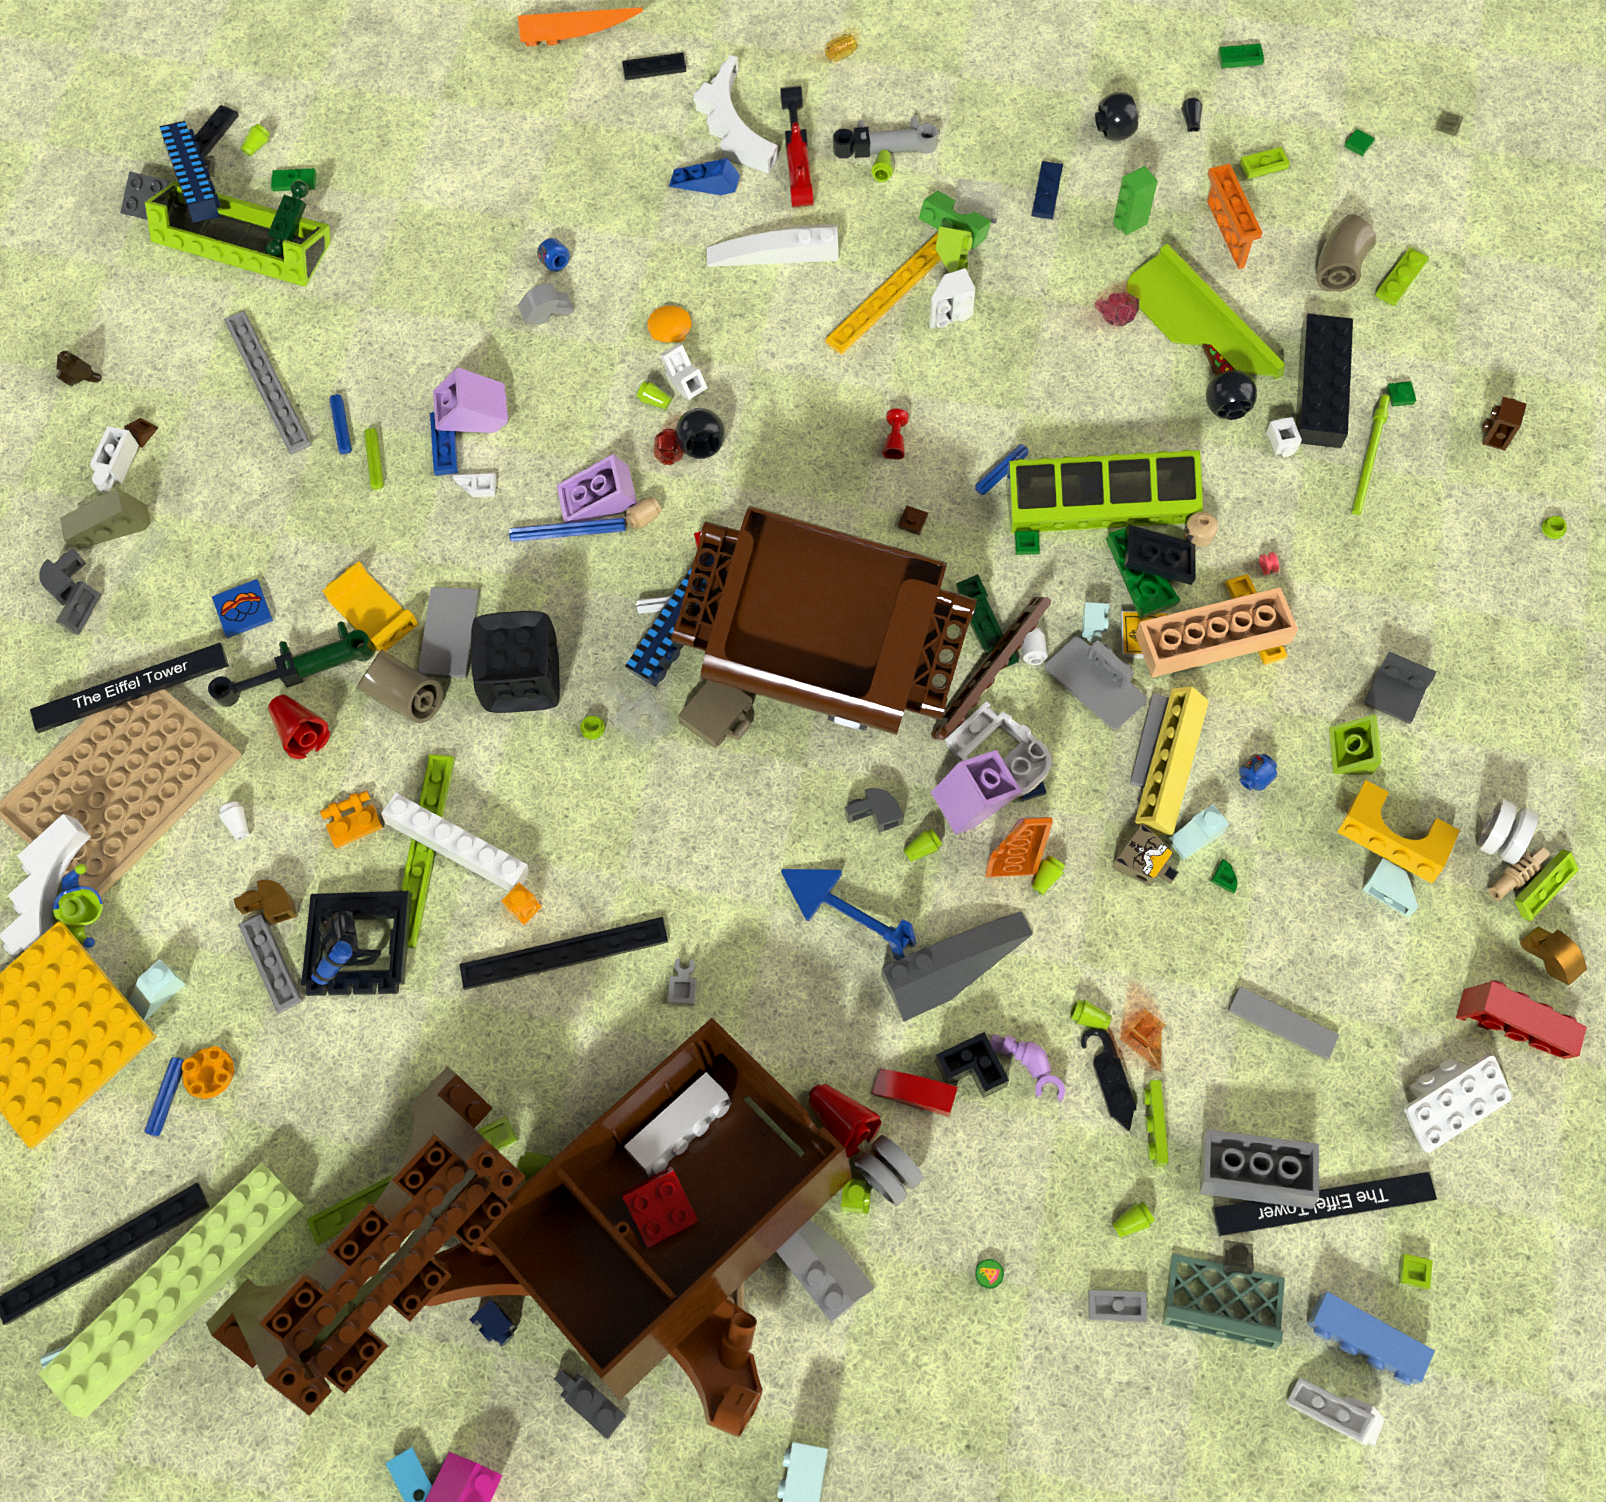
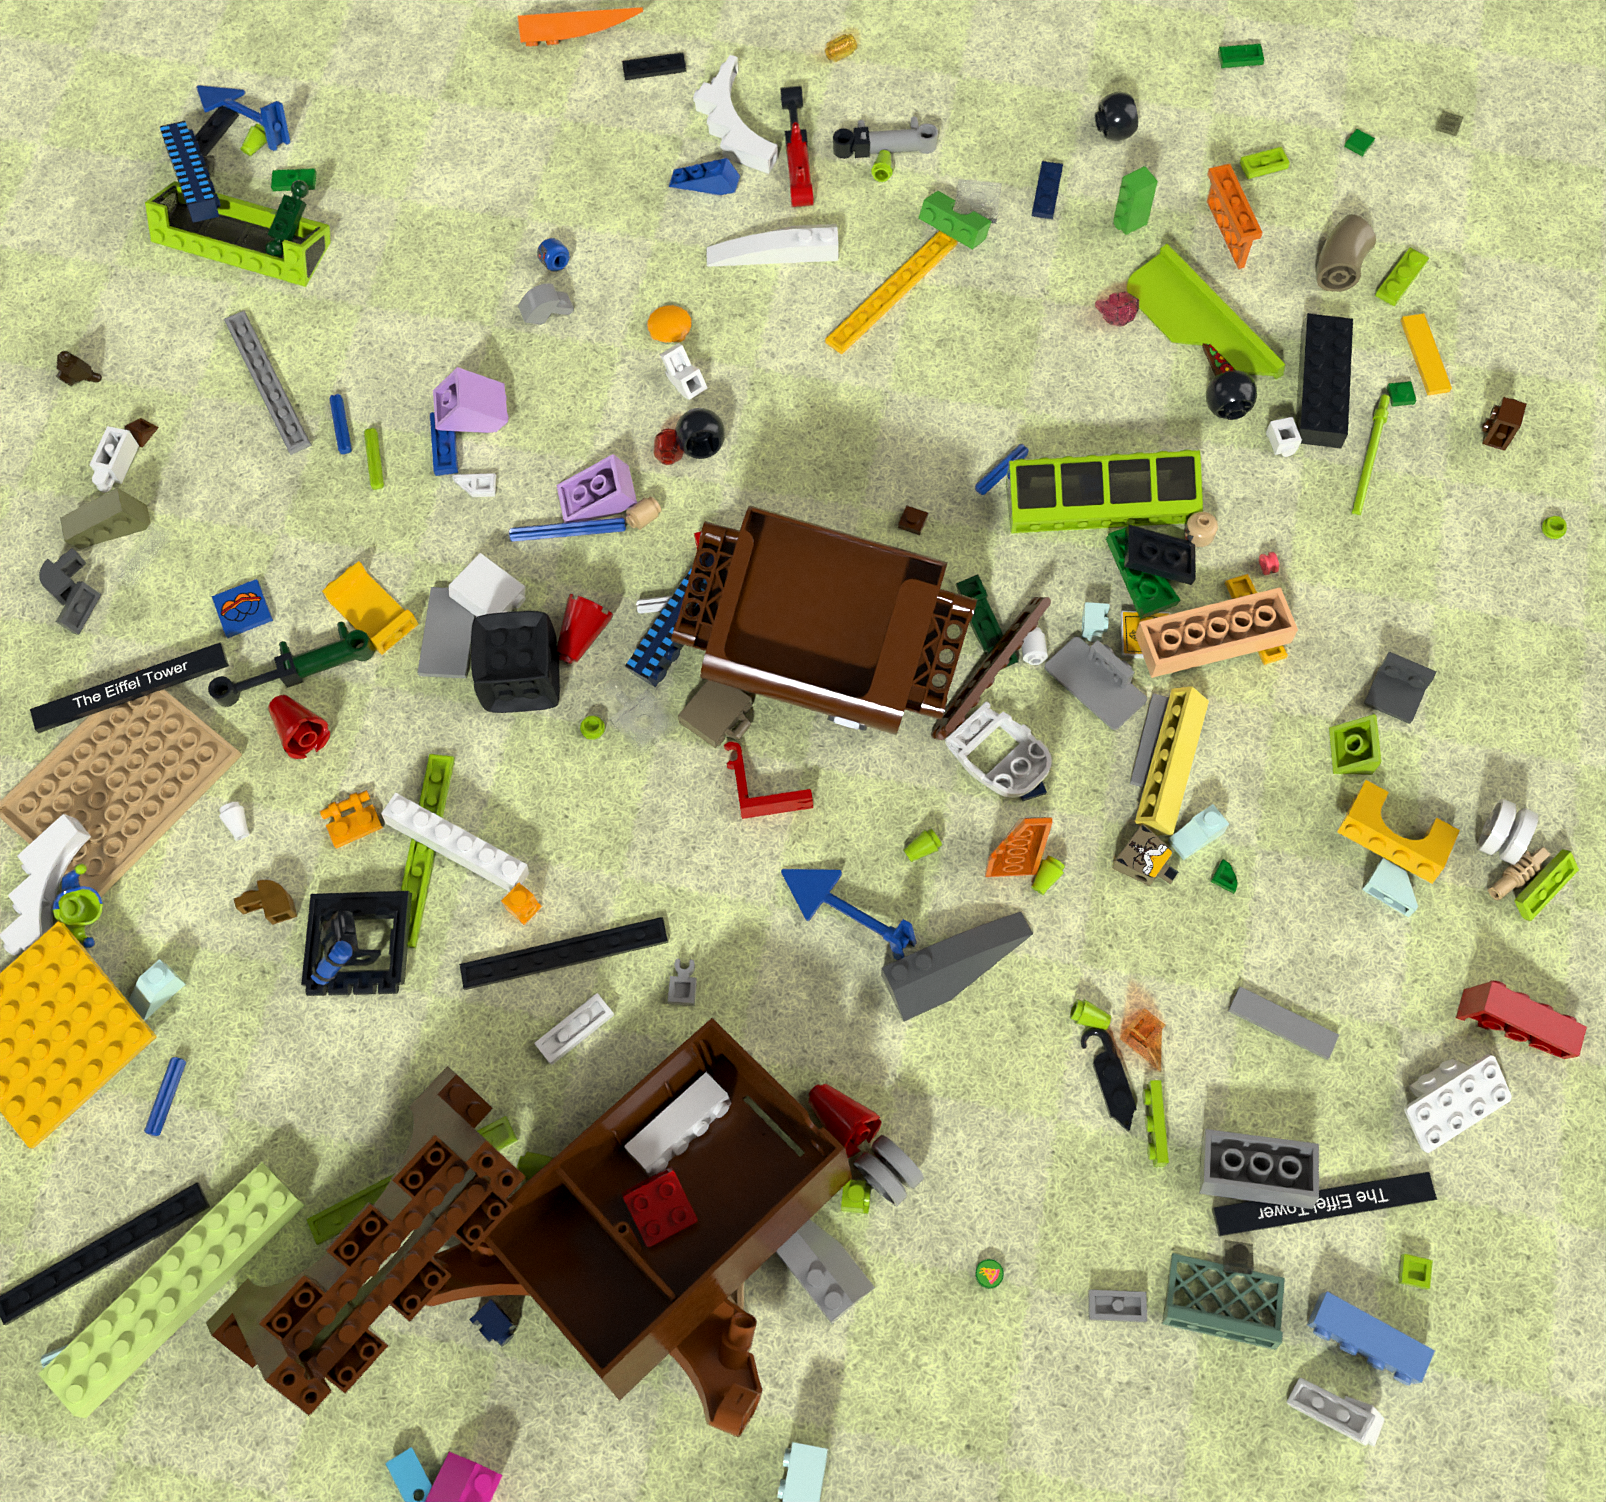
(138, 191): dark grey hinge -> none
(207, 1072): light orange dish -> none
(270, 963): light grey tile -> none
(271, 116): none -> blue piece
(401, 688): dark tan brick -> none
(486, 588): none -> white brick
(574, 1029): none -> white plate
(580, 628): none -> red cone
(590, 1403): dark grey hinge -> none
(652, 395): lime cone -> none
(764, 804): none -> red hinge
(878, 804): dark grey brick -> none
(894, 443): red piece -> none
(915, 1091): red slope -> none
(952, 299): white slope -> none
(953, 247): lime slope -> none
(974, 1058): black brick -> none
(975, 791): lavender slope -> none
(1026, 542): green tile -> none
(1033, 1058): lavender piece -> none
(1133, 1220): lime cone -> none
(1192, 114): black cone -> none
(1257, 772): blue head -> none
(1426, 354): none -> yellow tile
(1558, 951): pearl gold brick -> none

